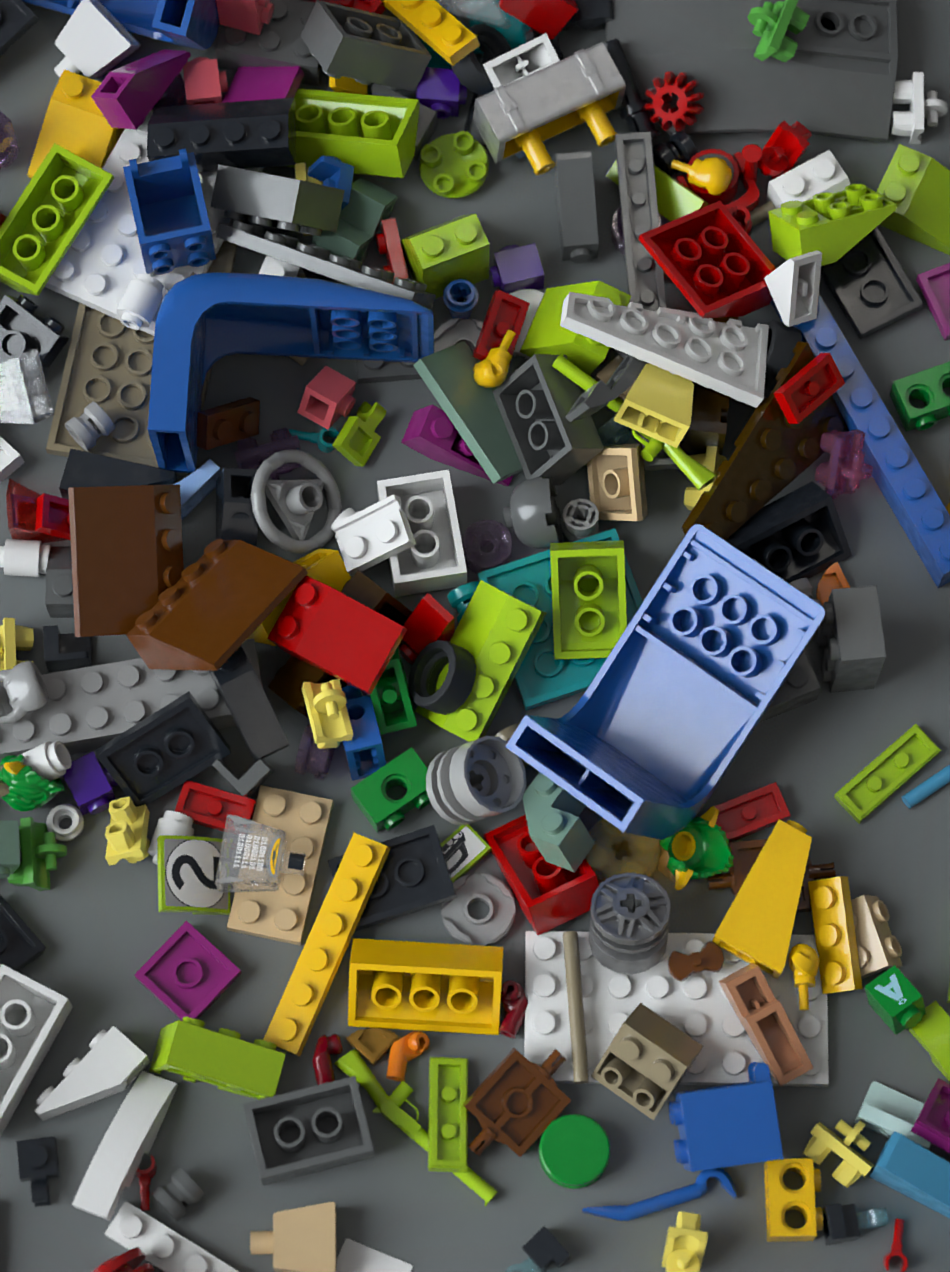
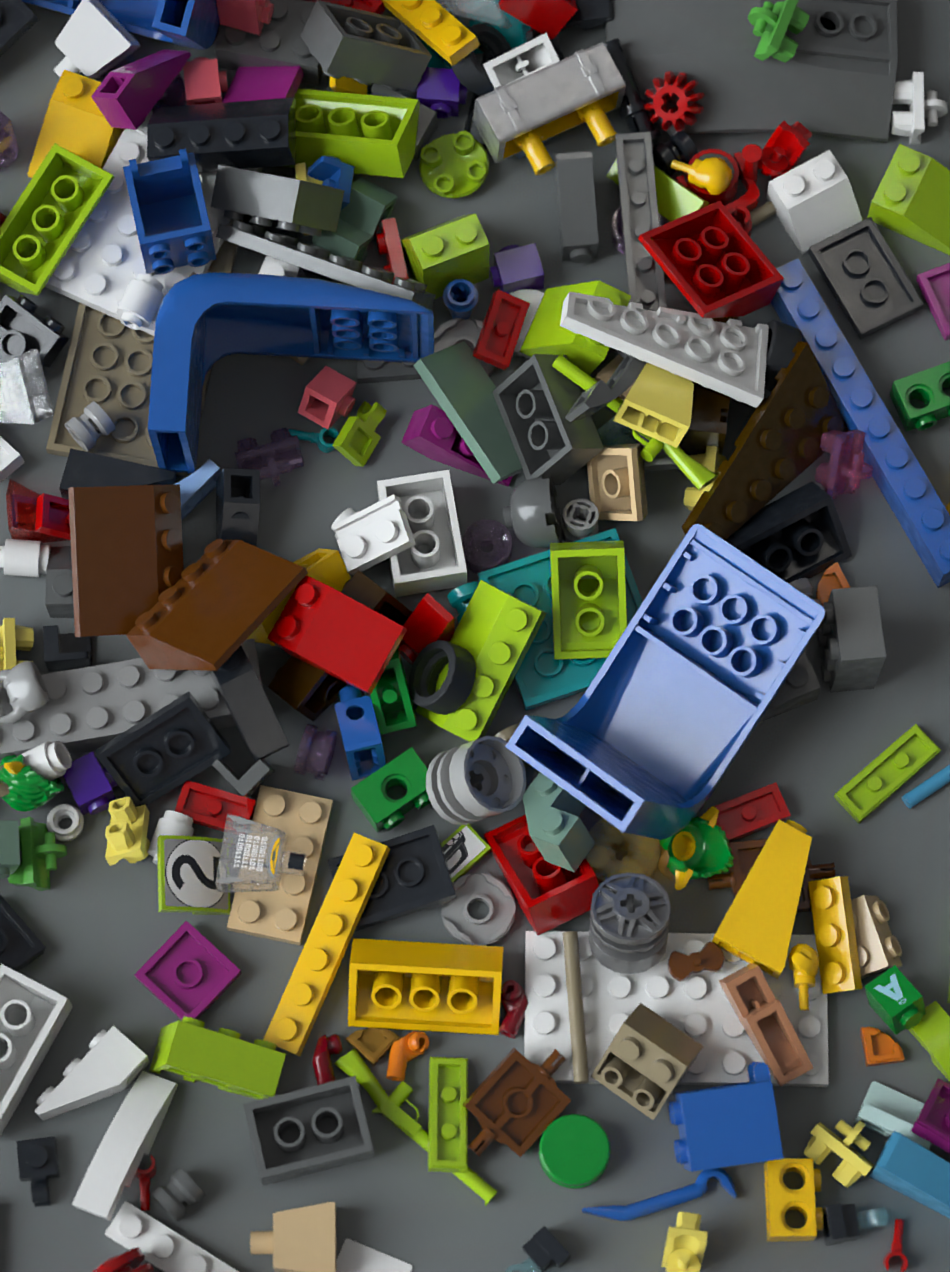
(228, 423): reddish brown plate -> none
(295, 501): light grey piece -> none
(327, 713): light yellow hips -> none
(494, 368): yellow piece -> none
(796, 288): white slope -> none
(809, 388): red plate -> none
(828, 222): lime slope -> none
(880, 1047): none -> orange tile

